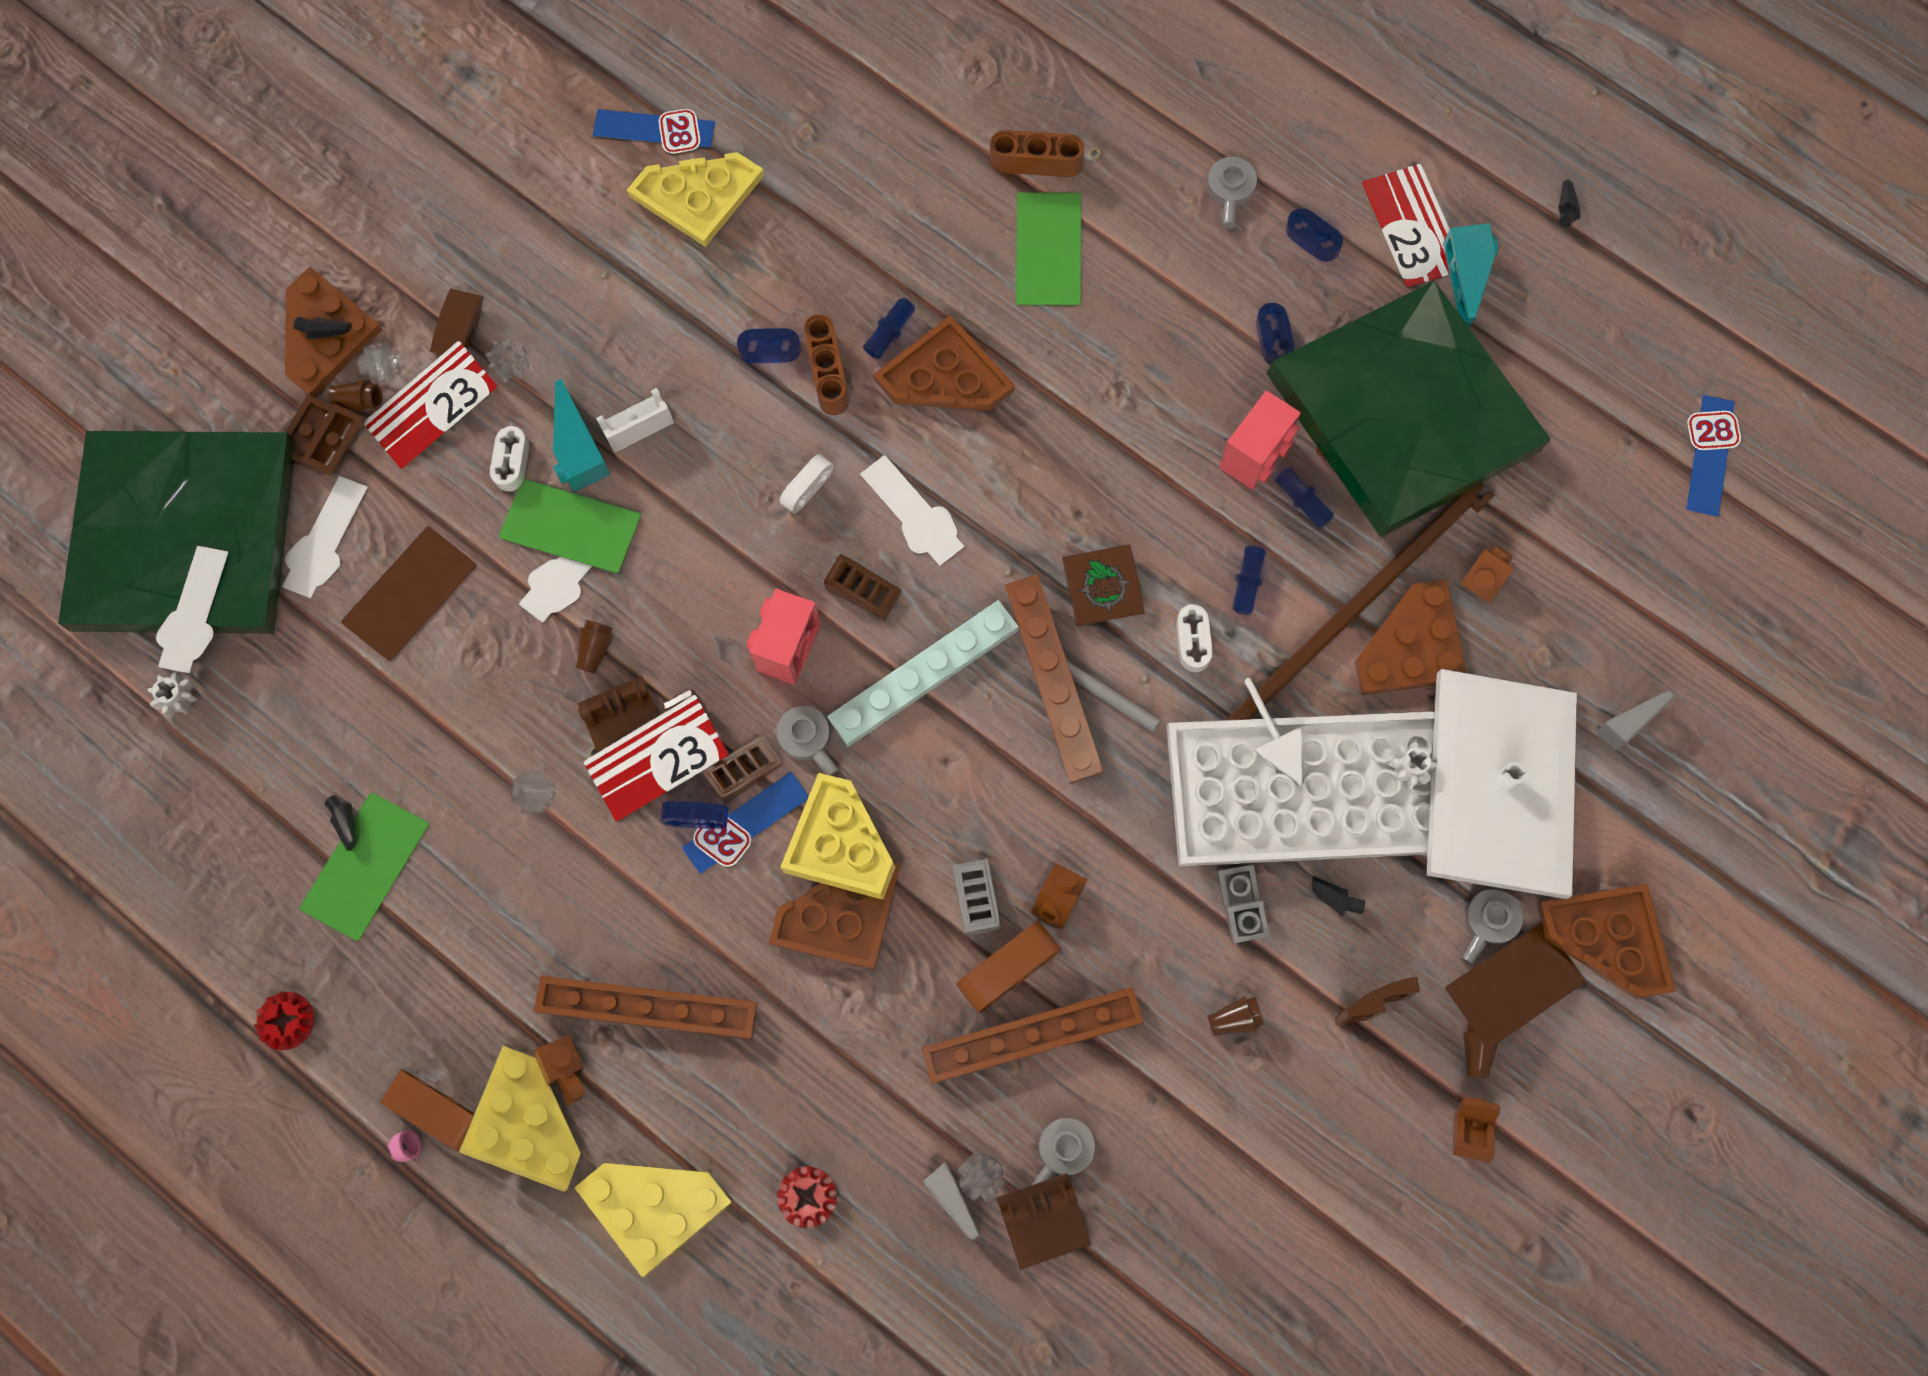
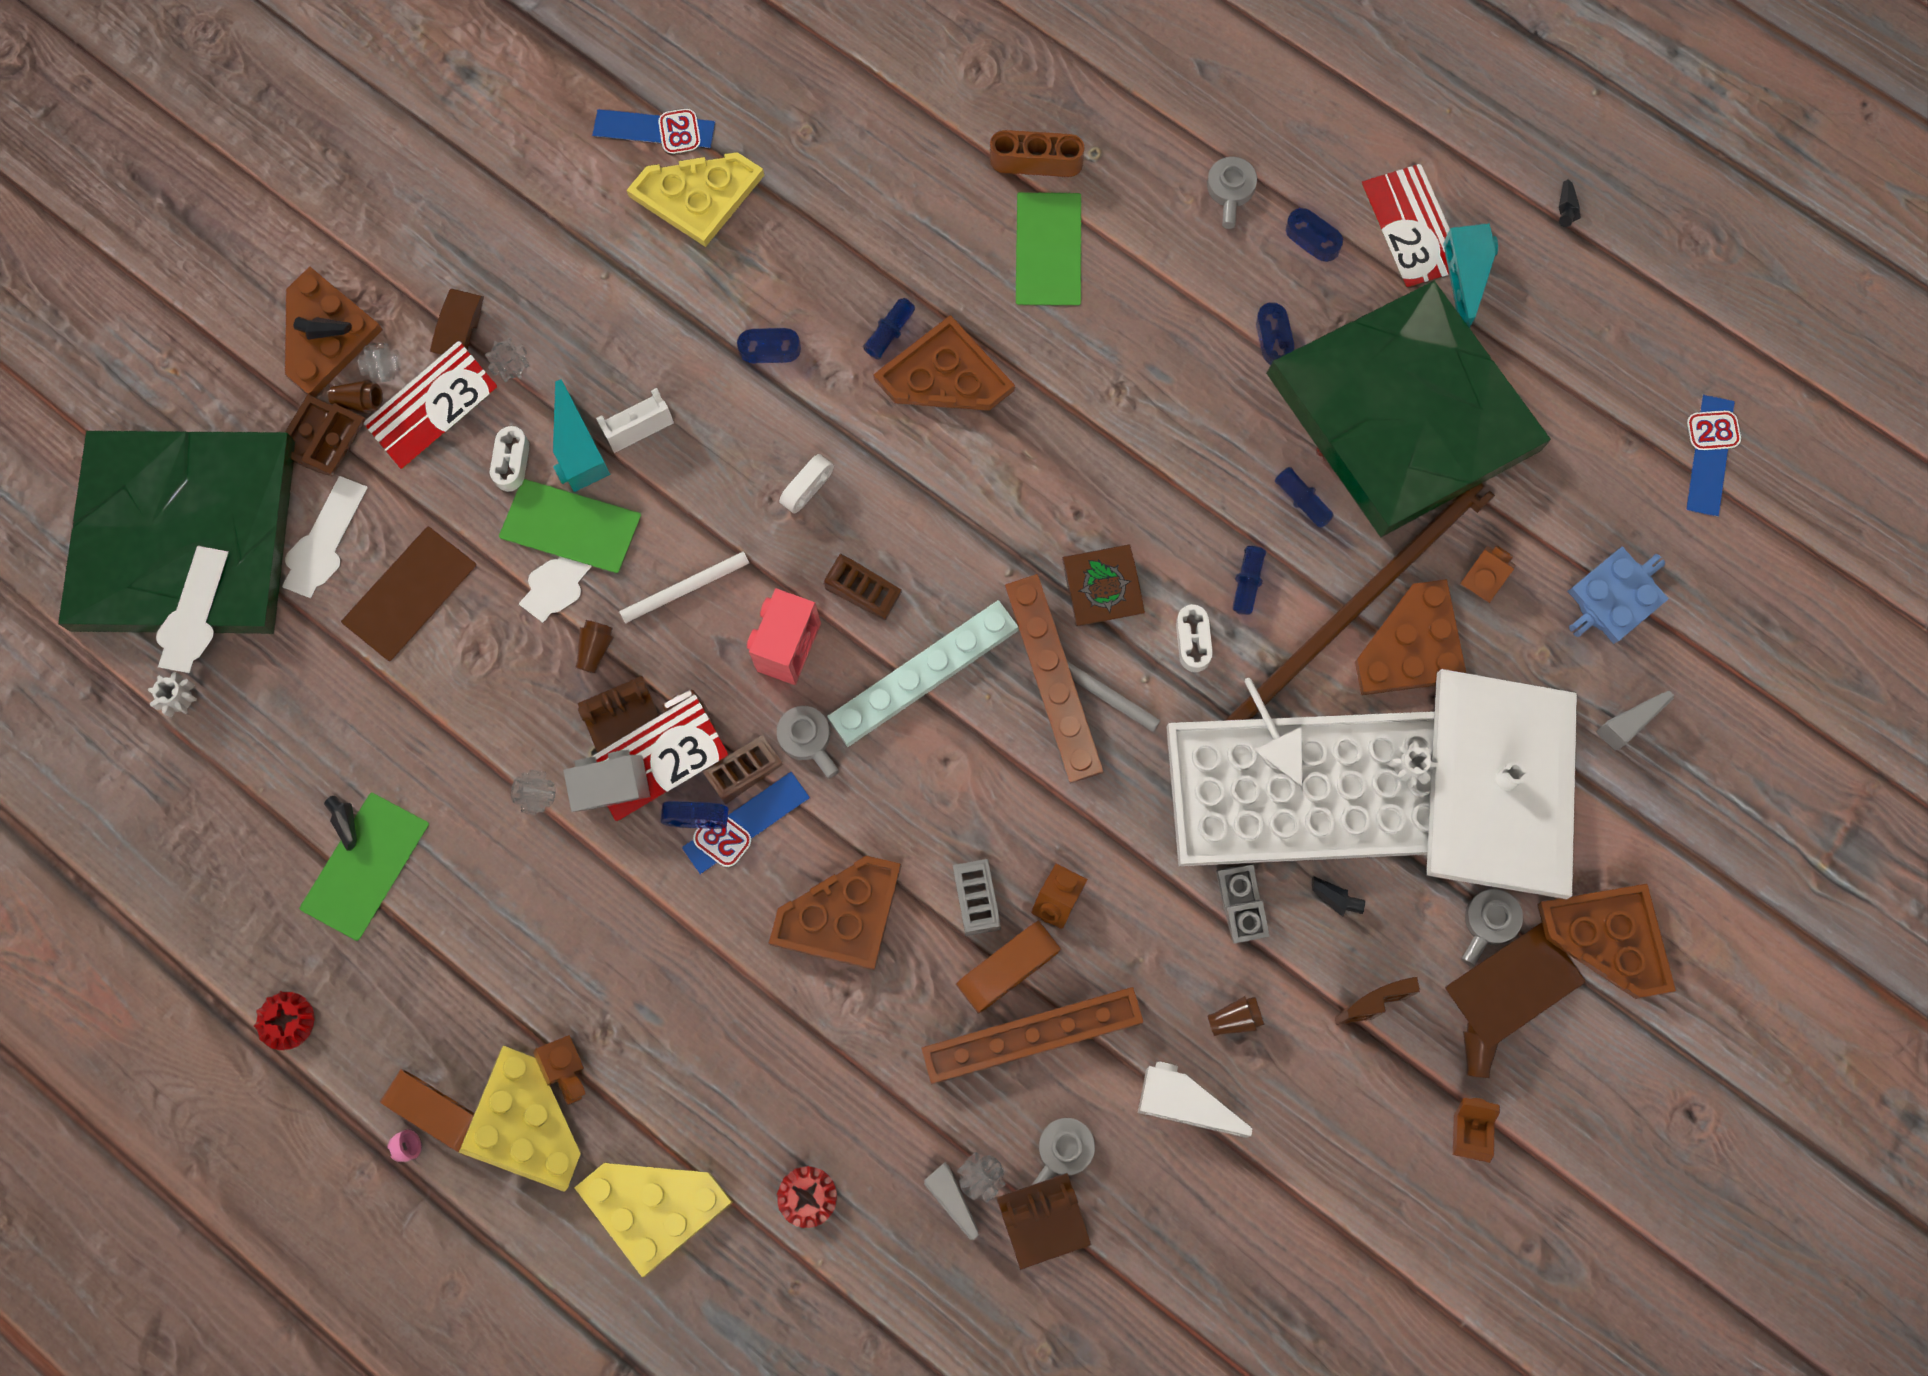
(606, 782): none -> light grey brick
(646, 1007): dark orange plate -> none
(684, 587): none -> white bar
(825, 350): dark orange beam -> none
(838, 841): light yellow plate -> none
(923, 527): white sticker -> none
(1182, 1100): none -> white slope
(1260, 441): coral brick -> none
(1617, 595): none -> medium blue plate

